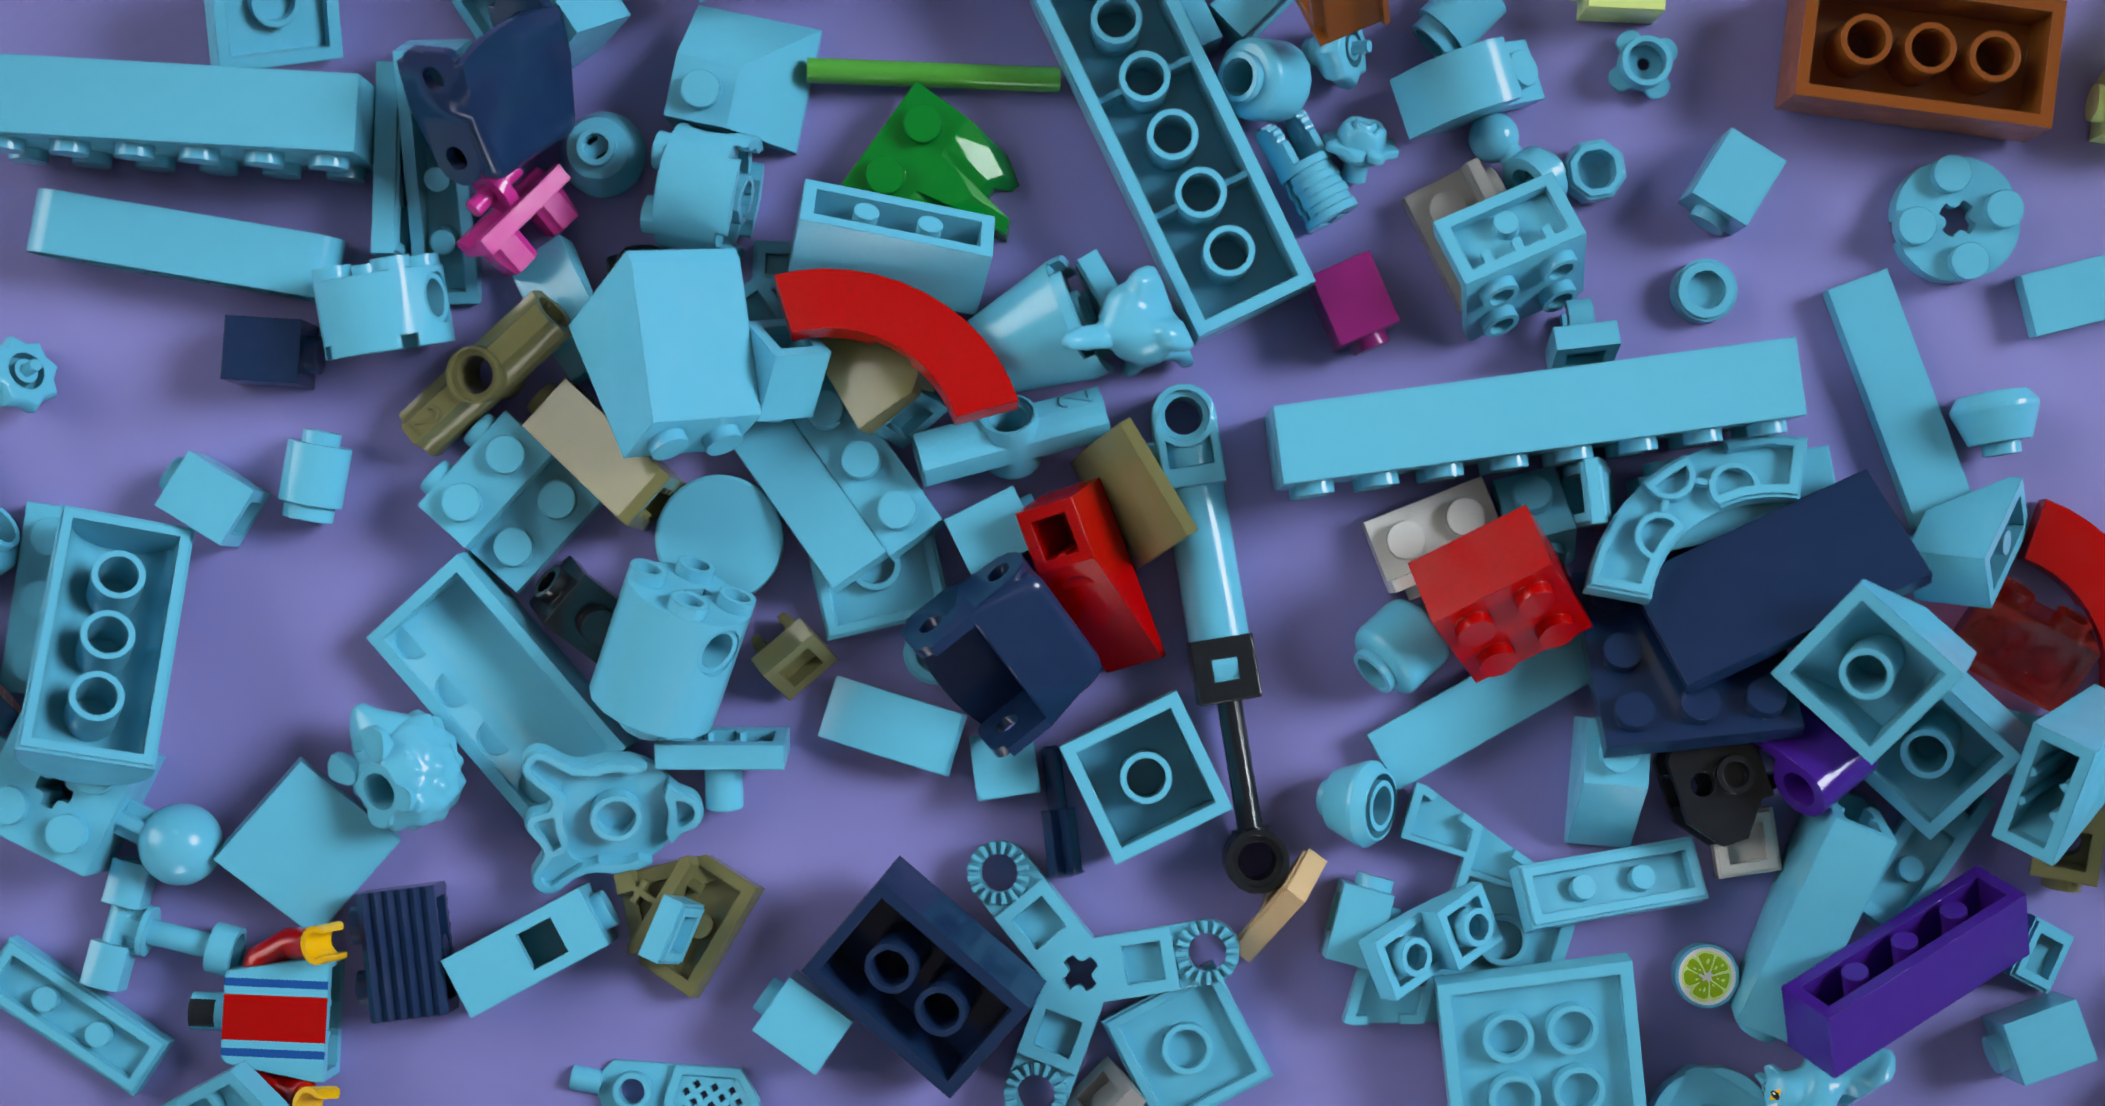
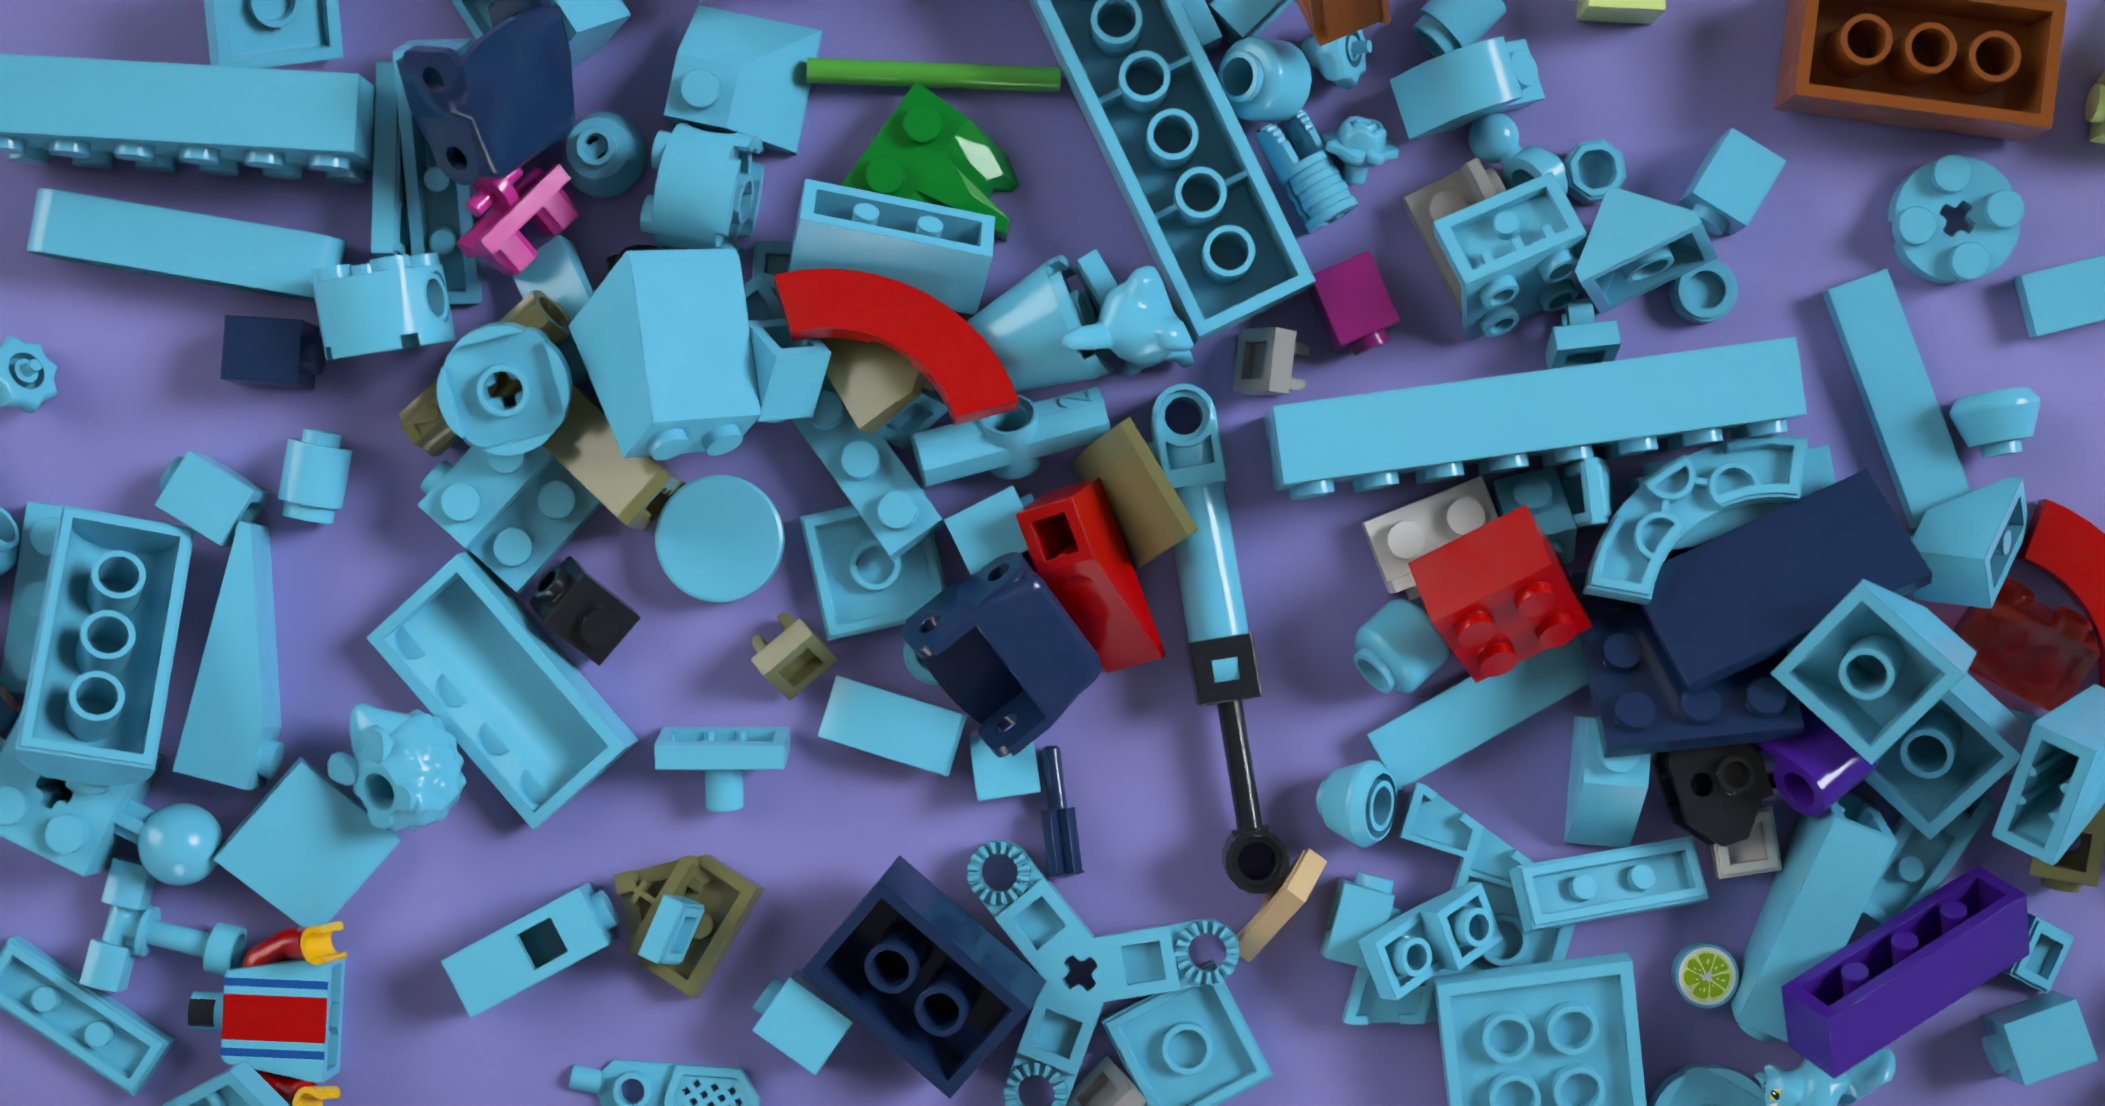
(236, 695): none -> medium azure slope
(403, 944): dark blue brick -> none
(487, 421): none -> medium azure plate
(602, 813): medium azure tile -> none
(670, 648): medium azure cylinder -> none
(810, 502): medium azure tile -> none
(1145, 776): medium azure brick -> none
(1266, 361): none -> light grey tile
(1639, 247): none -> medium azure slope
(1658, 54): medium azure plate -> none

